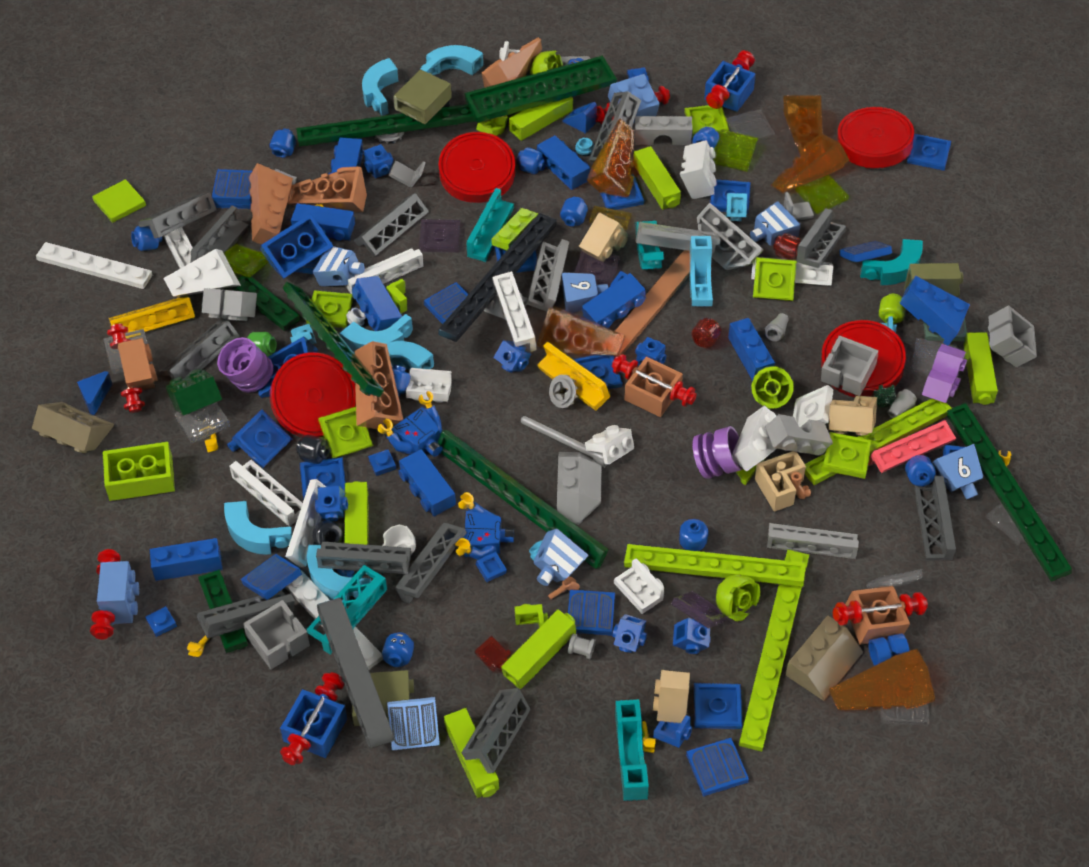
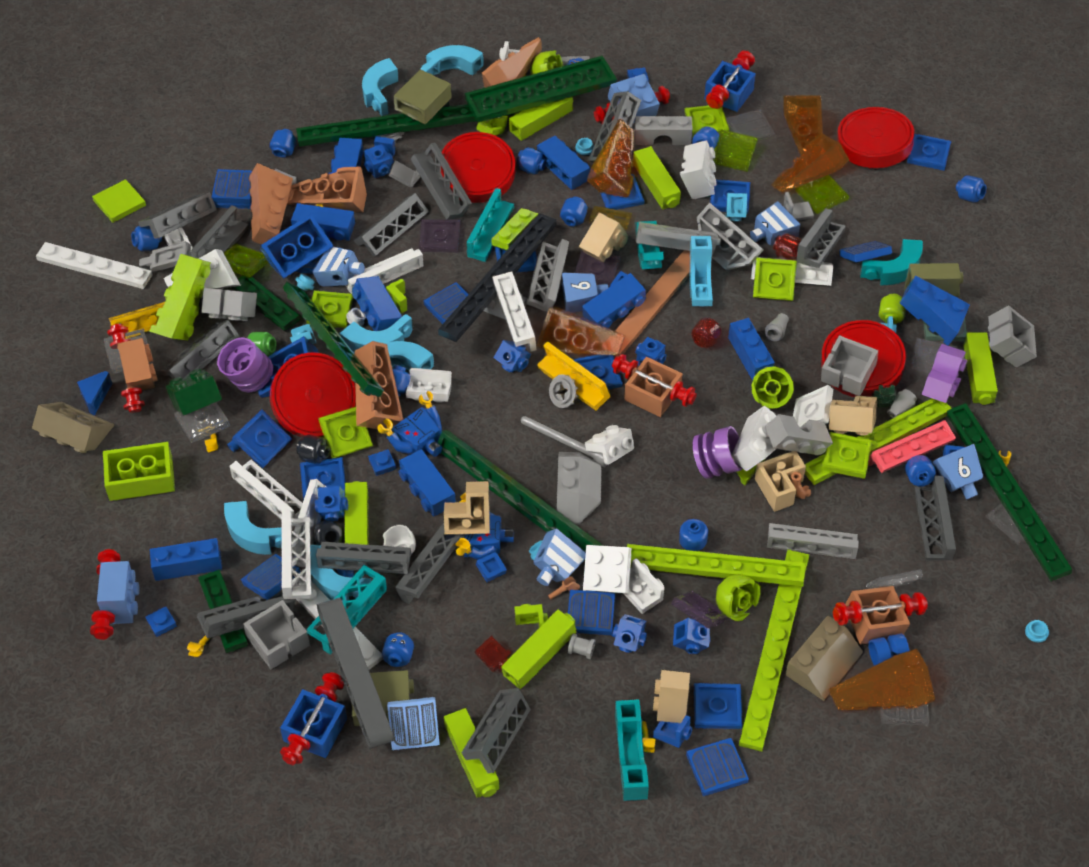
(165, 257): none -> light grey hinge
(182, 298): none -> lime wedge
(287, 553): none -> white fence
(305, 282): none -> medium azure plate
(387, 143): none -> blue plate
(439, 185): none -> dark grey fence
(469, 516): none -> tan brick
(583, 117): blue slope -> none
(607, 569): none -> white plate
(971, 188): none -> blue head
(1037, 631): none -> medium azure plate

